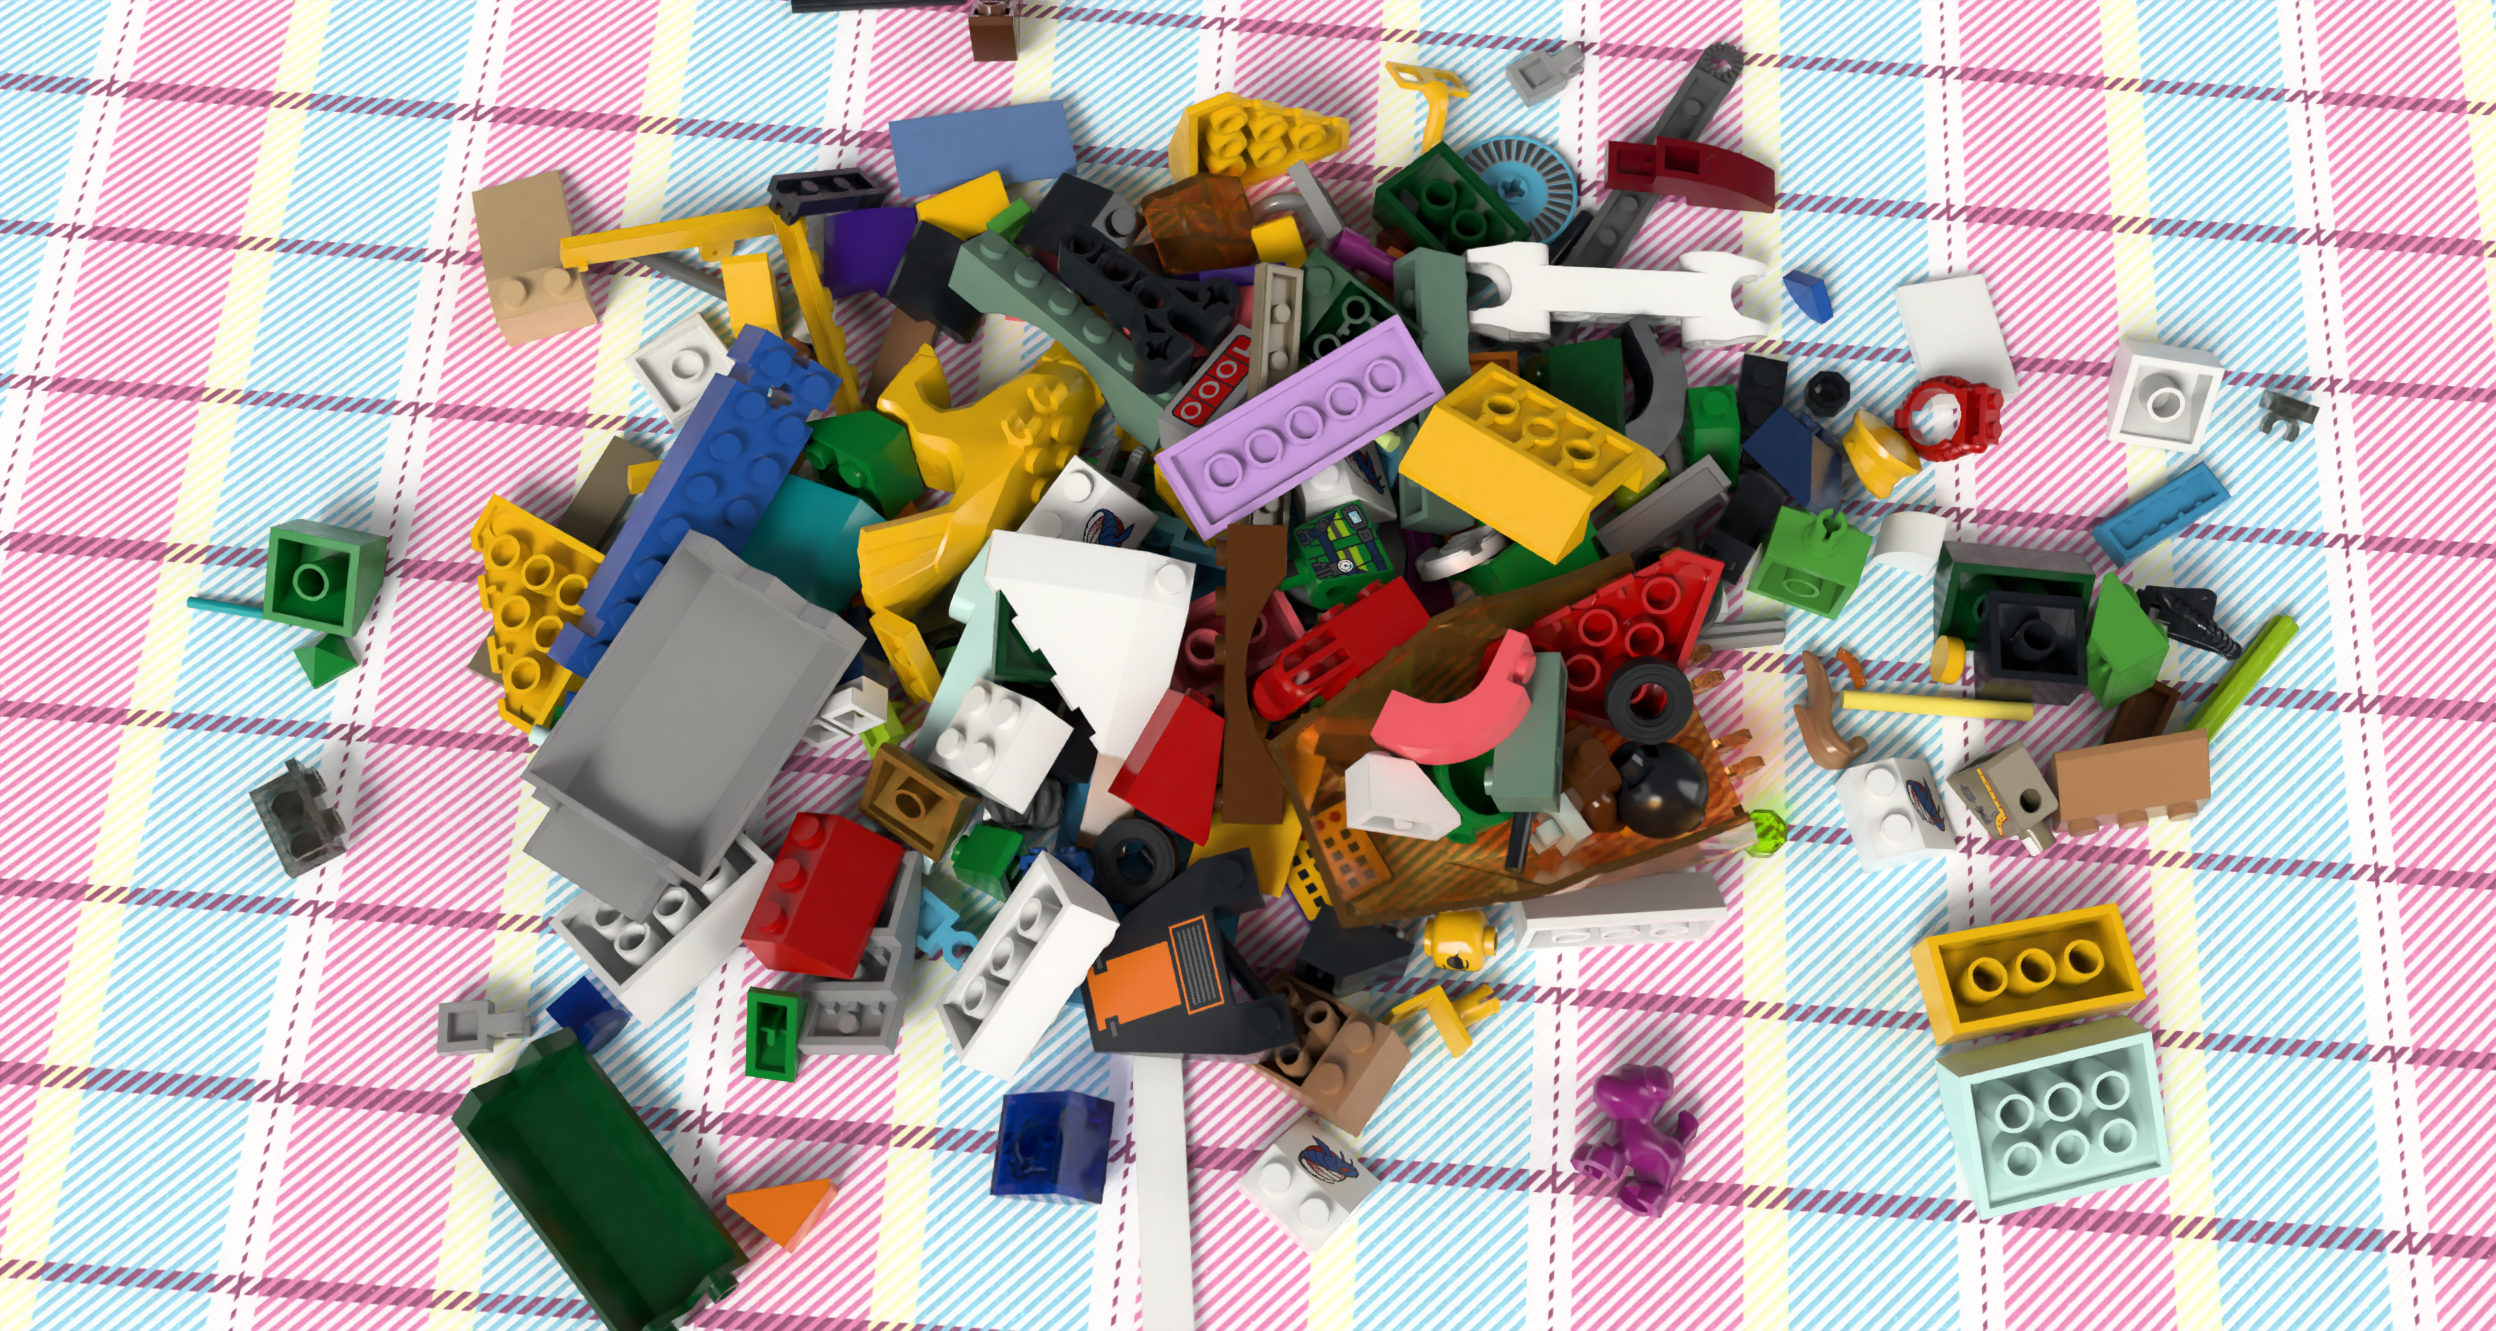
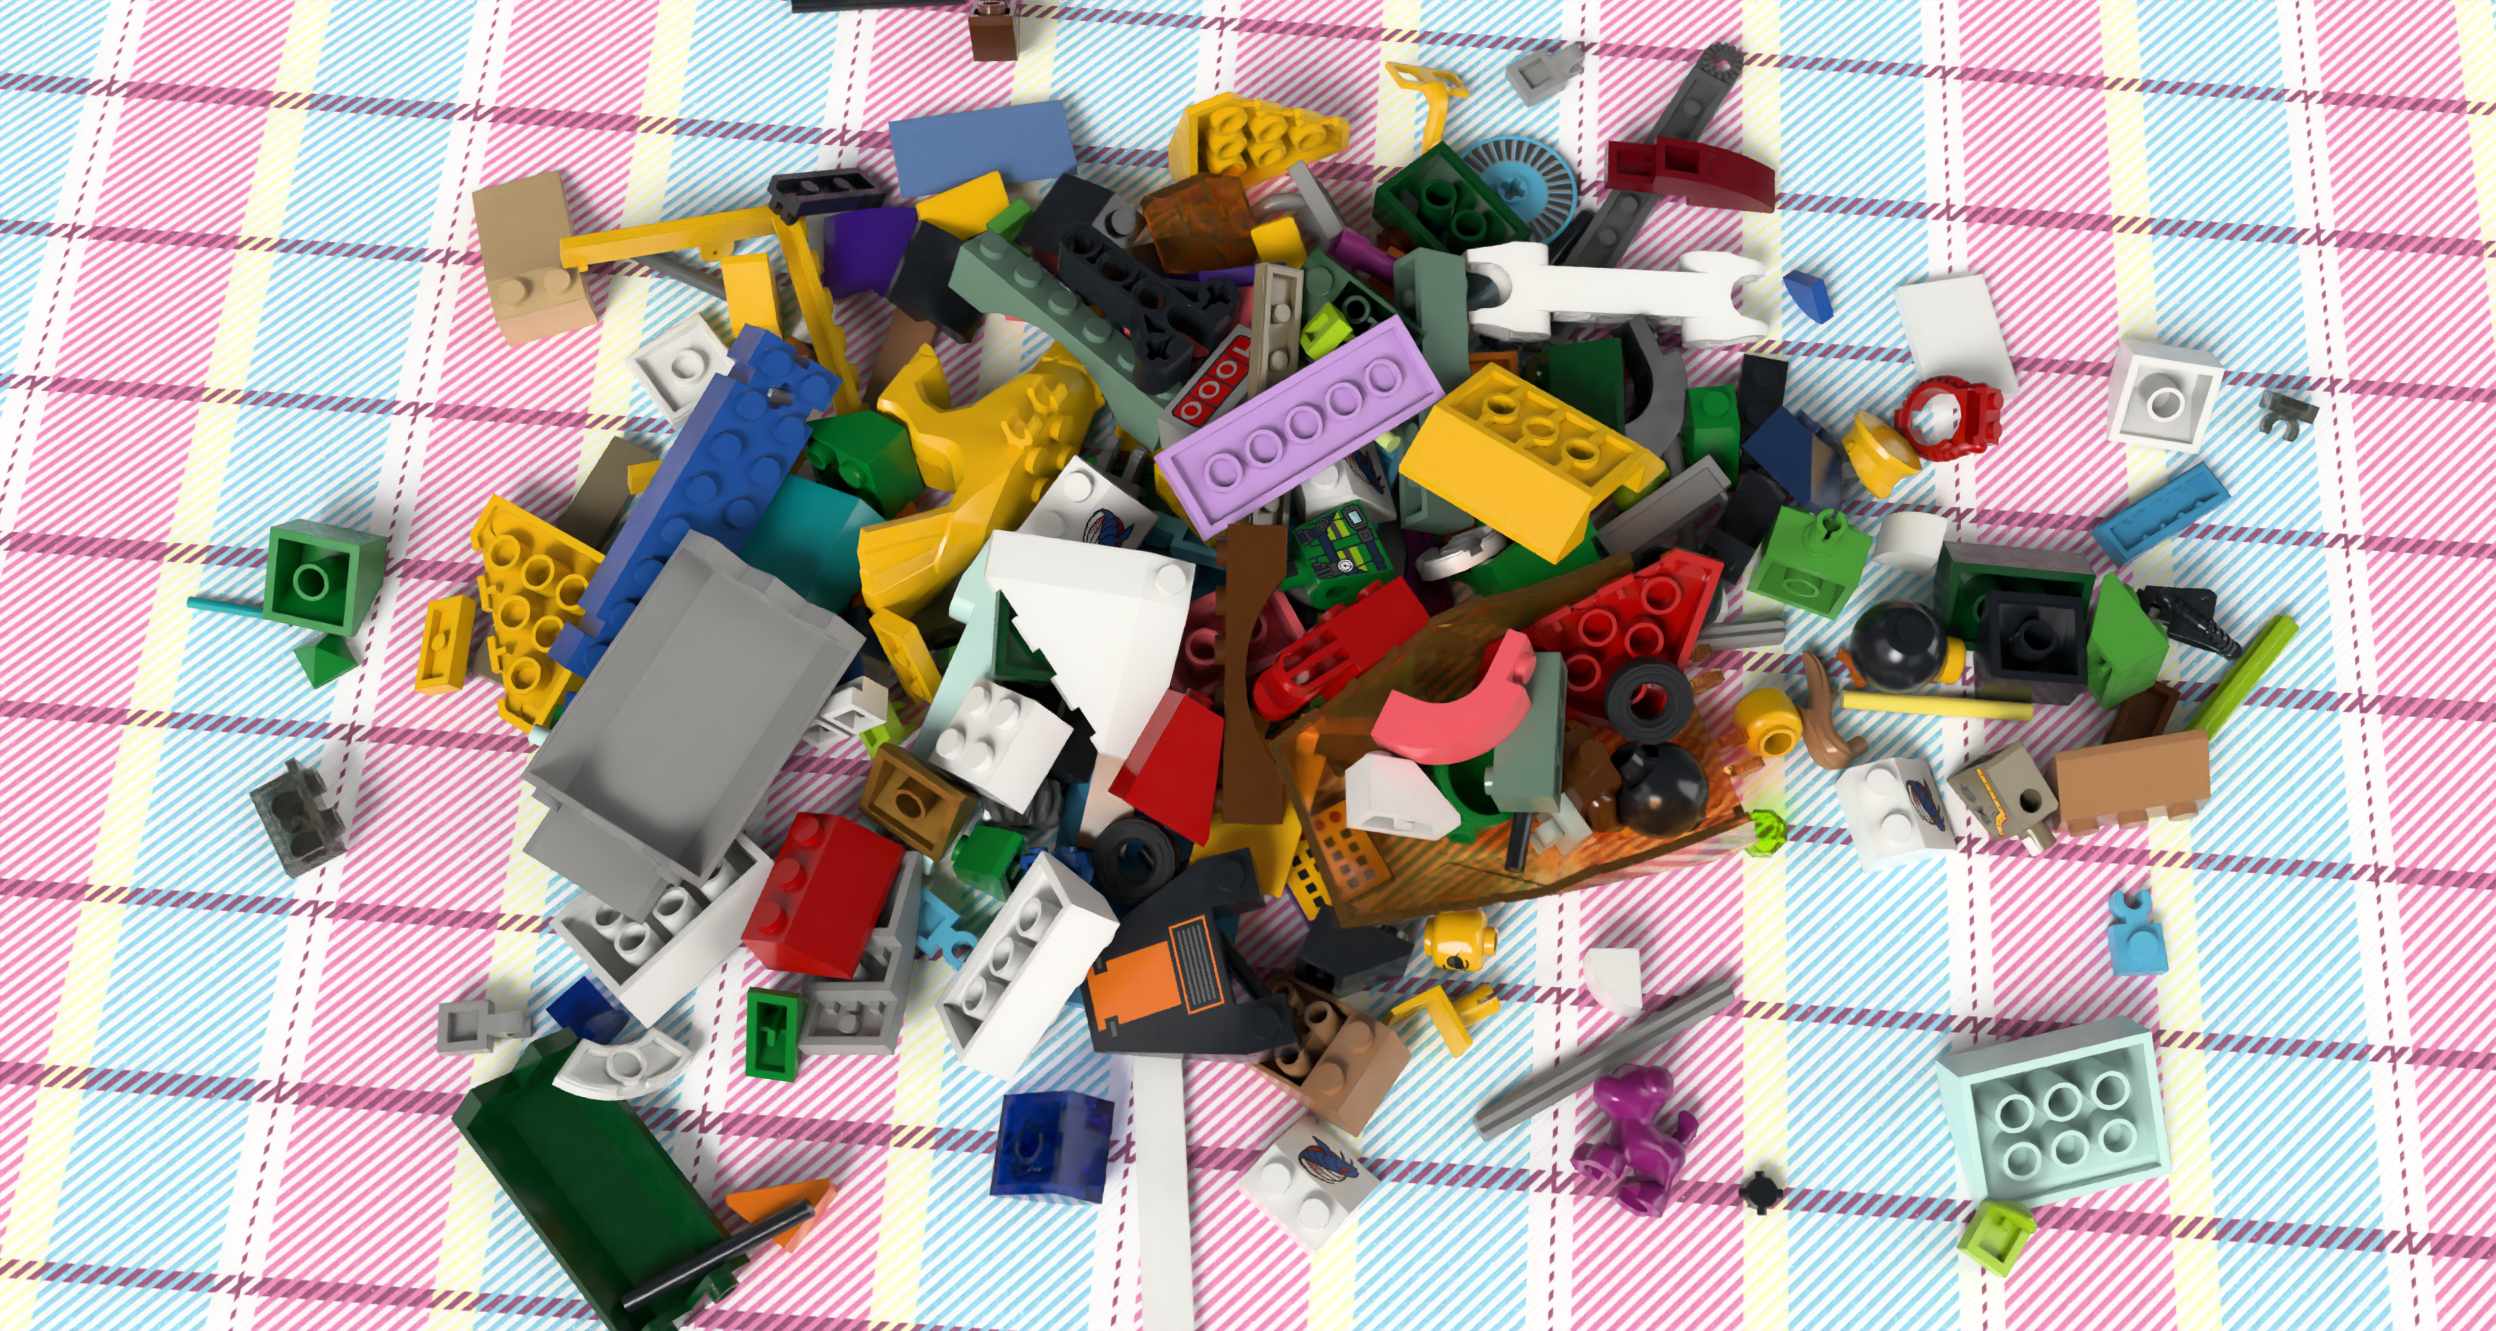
(445, 645): none -> yellow plate
(625, 1069): none -> white tile
(718, 1255): none -> black bar
(1325, 332): none -> lime tile
(1603, 1059): none -> light grey axle
(1614, 979): none -> white brick
(1629, 912): white slope -> none
(1760, 1193): none -> black piece
(1769, 721): none -> yellow head
(1827, 393): black tile -> none
(1898, 645): none -> black brick
(1998, 1234): none -> lime plate
(2027, 974): yellow brick -> none
(2134, 944): none -> medium azure plate

